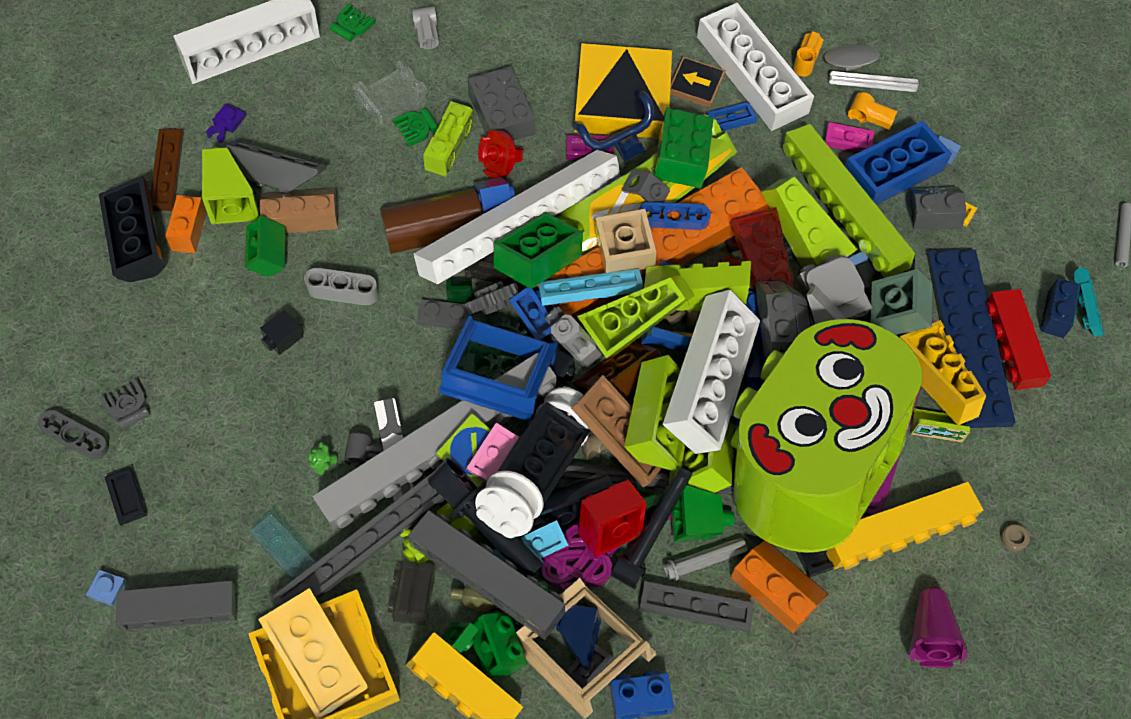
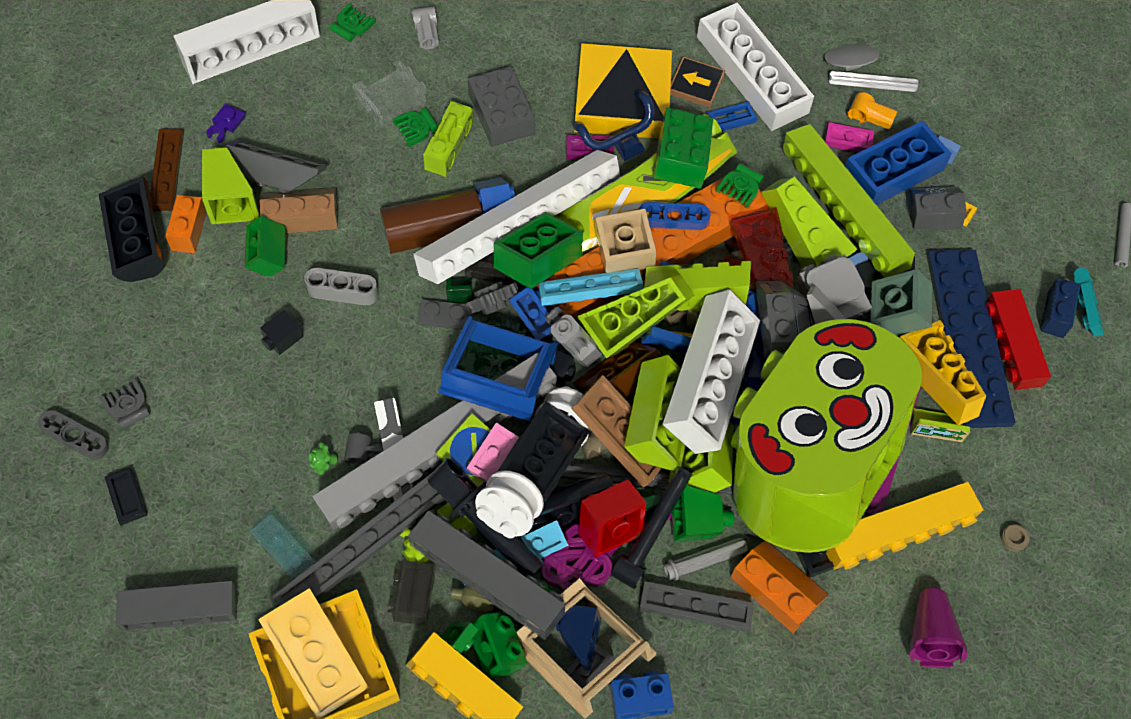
(105, 588): medium blue plate -> none
(498, 153): red tile -> none
(649, 187): dark grey bracket -> none
(744, 181): none -> green piece
(807, 54): light orange piece -> none

